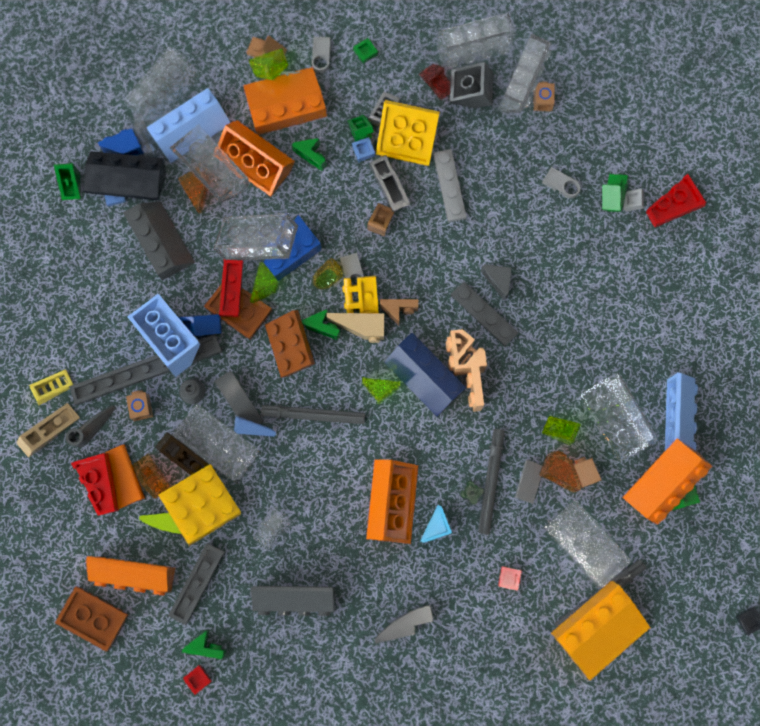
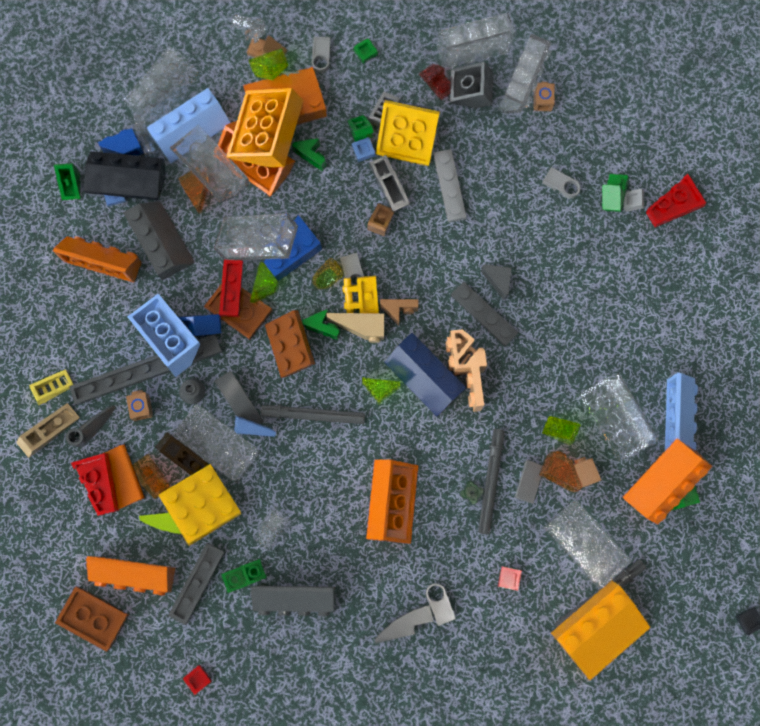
(98, 258): none -> orange slope
(200, 647): green slope -> none
(243, 576): none -> green slope
(253, 28): none -> clear bar
(265, 127): none -> light orange slope
(437, 526): medium azure slope -> none
(441, 609): none -> light grey piece

